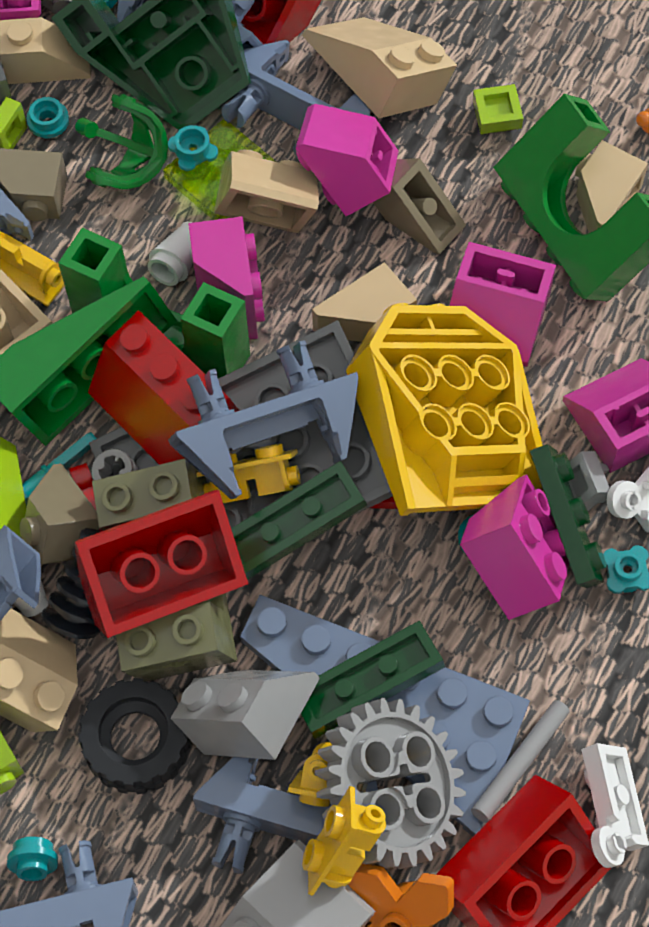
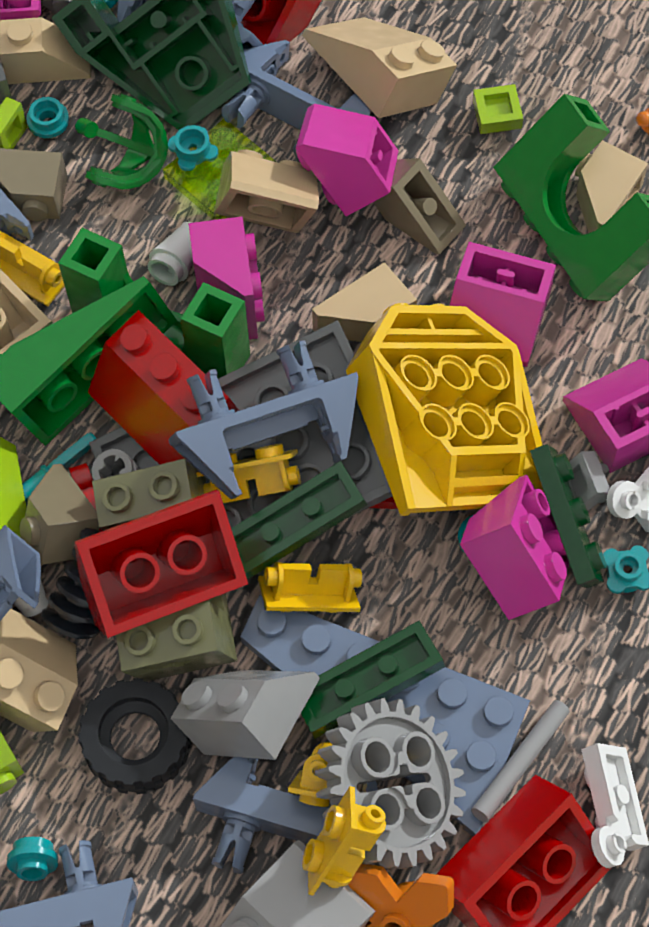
(290, 587): none -> yellow hinge

